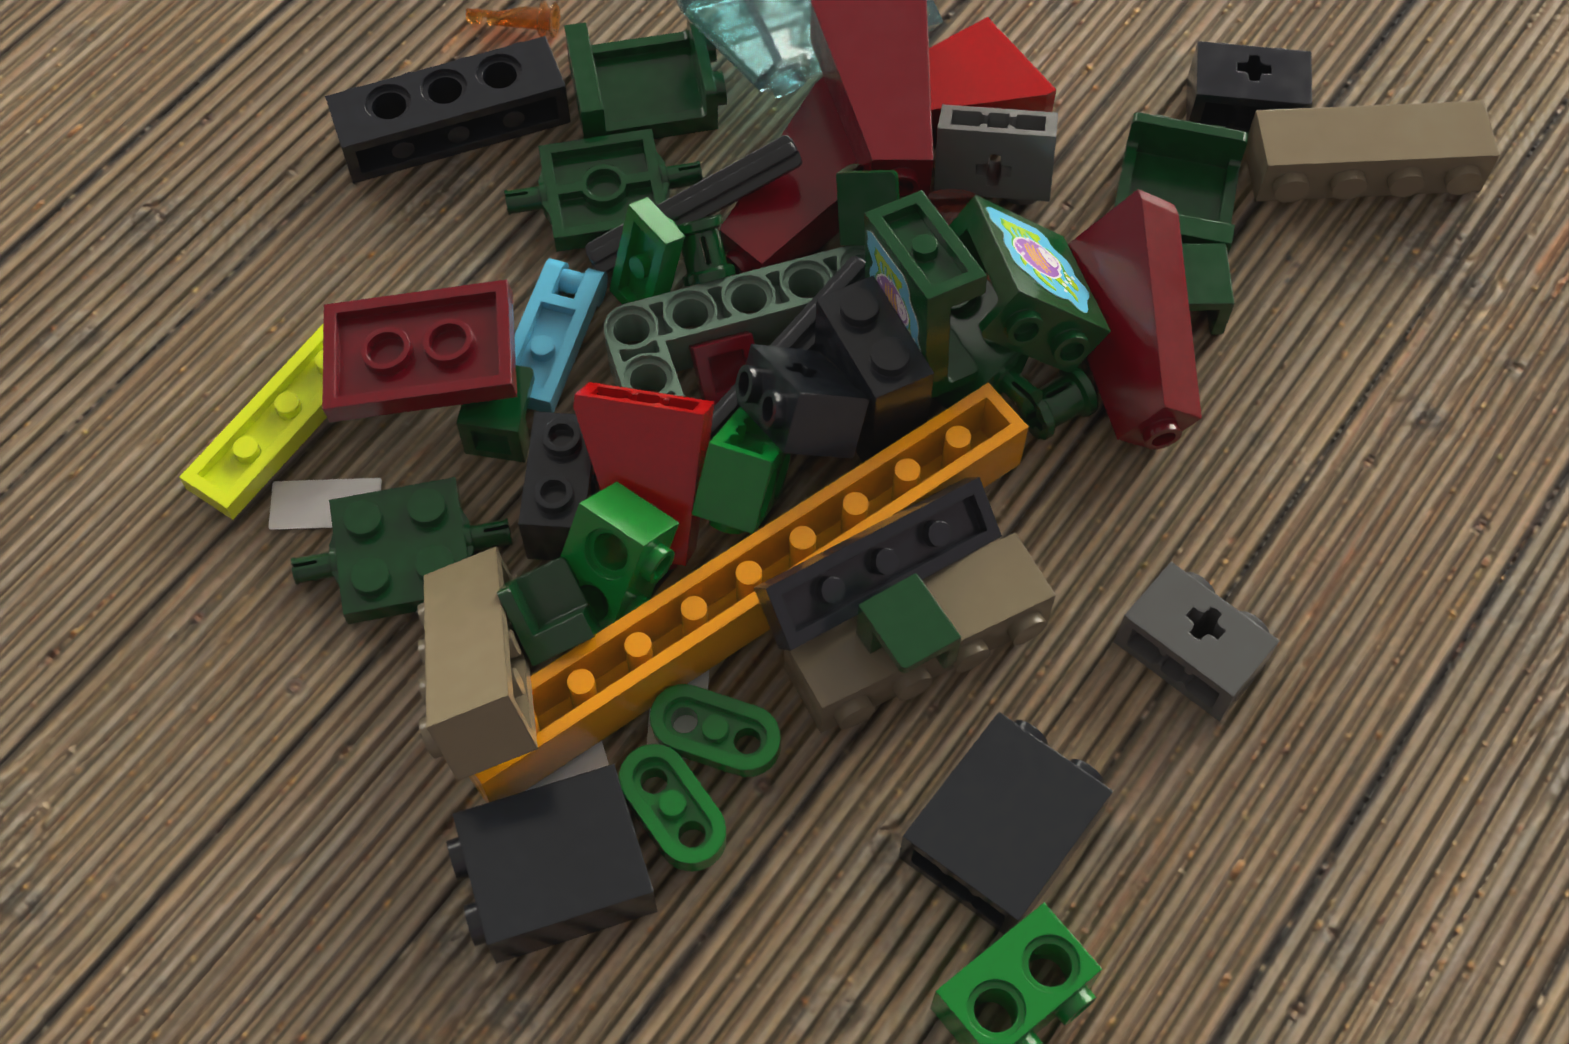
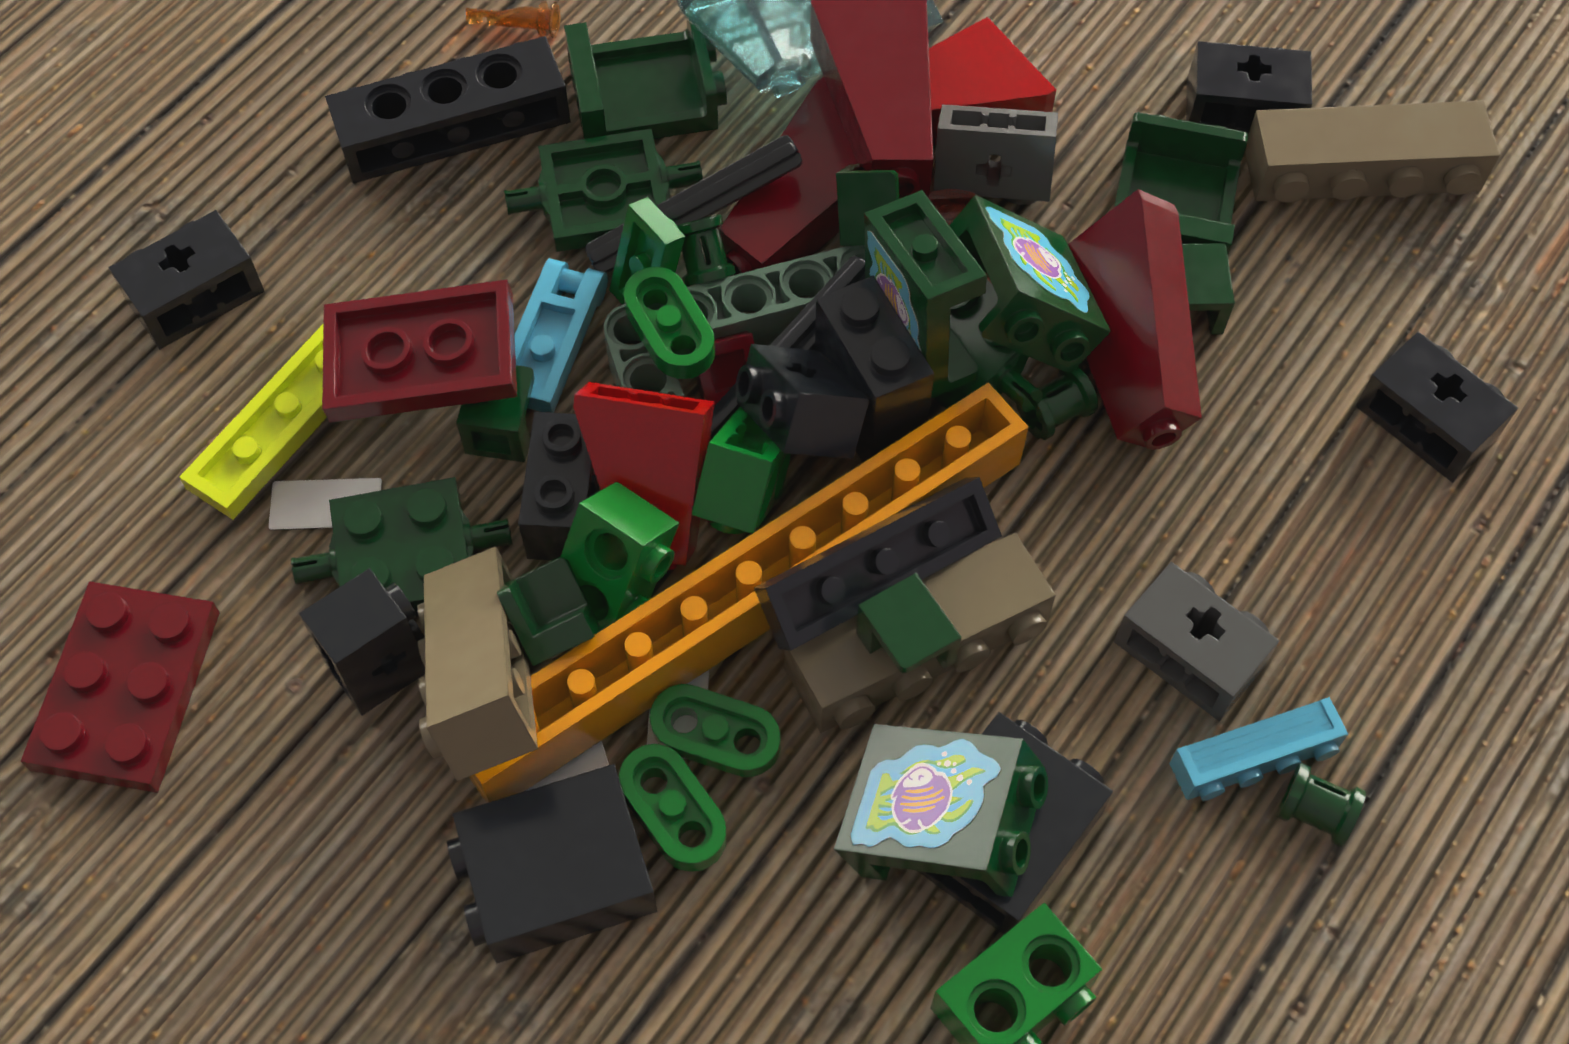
(121, 687): none -> dark red plate
(187, 279): none -> black brick
(367, 639): none -> black brick
(671, 327): none -> green plate
(943, 806): none -> panel
(1258, 749): none -> medium azure piece
(1321, 804): none -> dark green bush
(1436, 406): none -> black brick

